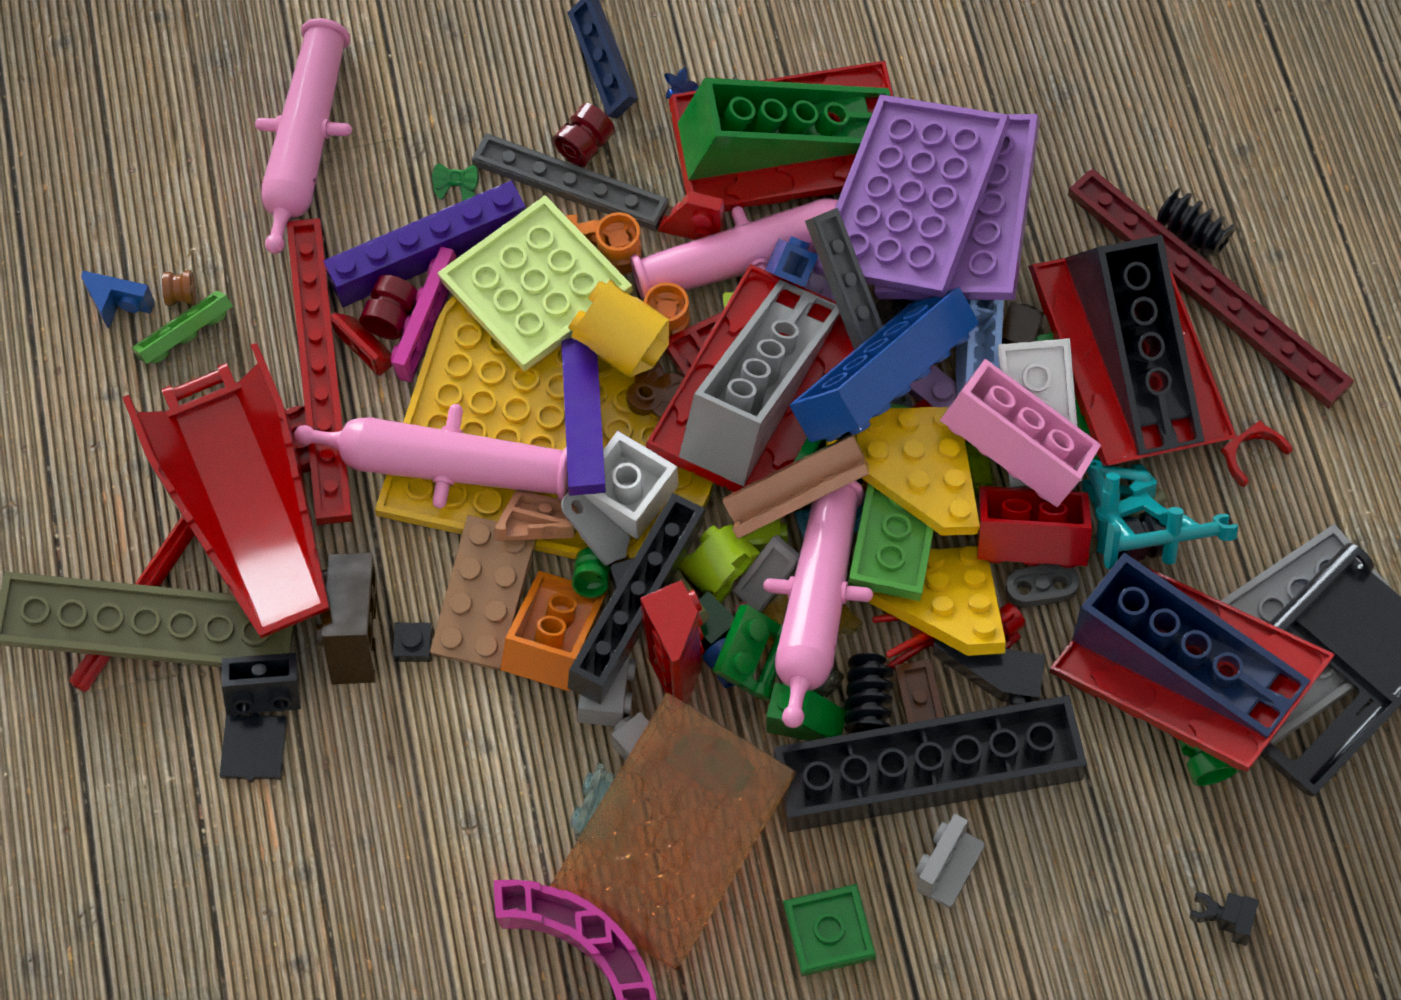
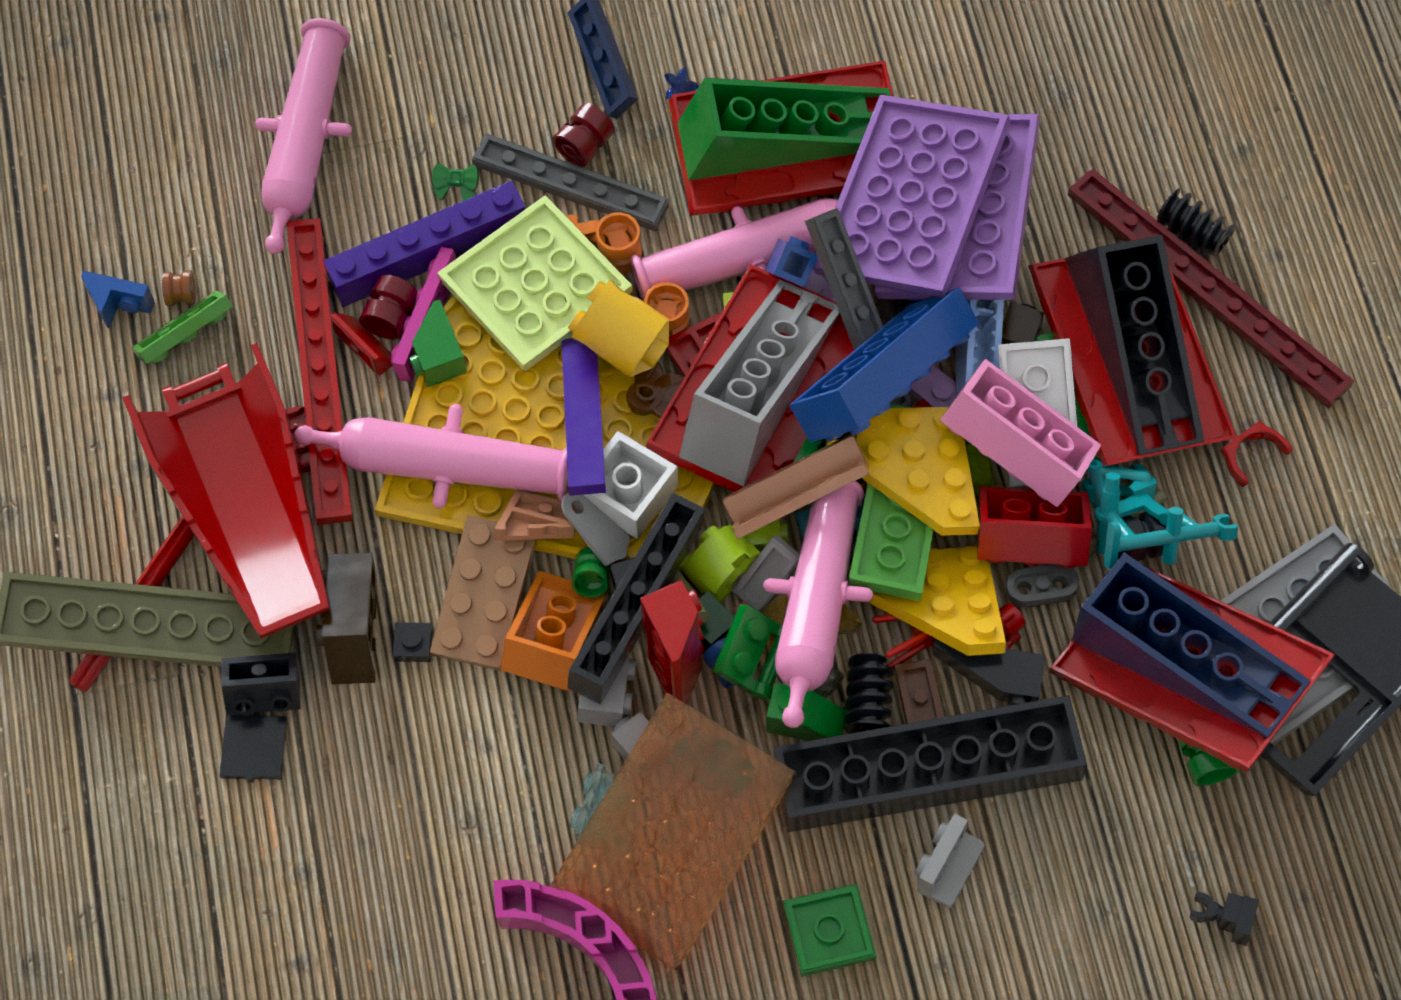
(437, 348): none -> green slope
(694, 217): red wing -> none

